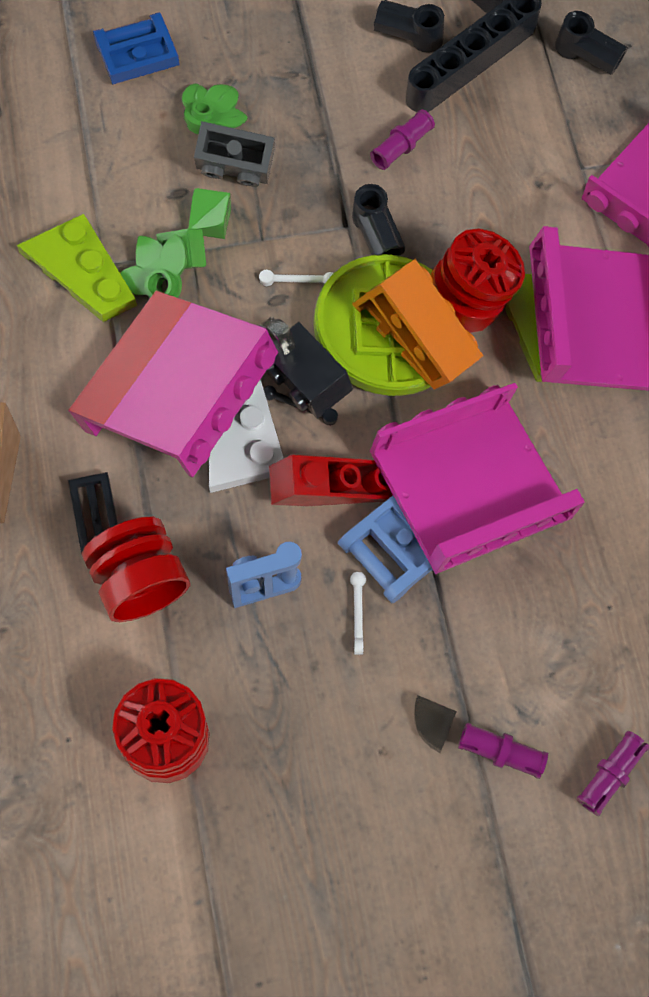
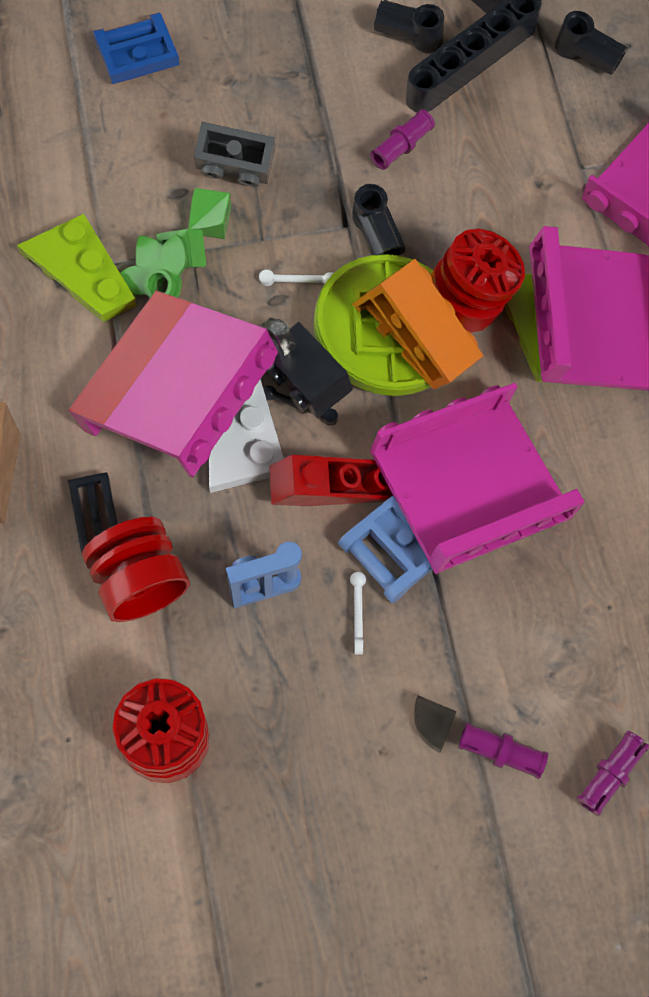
(211, 106): bright green plate -> none

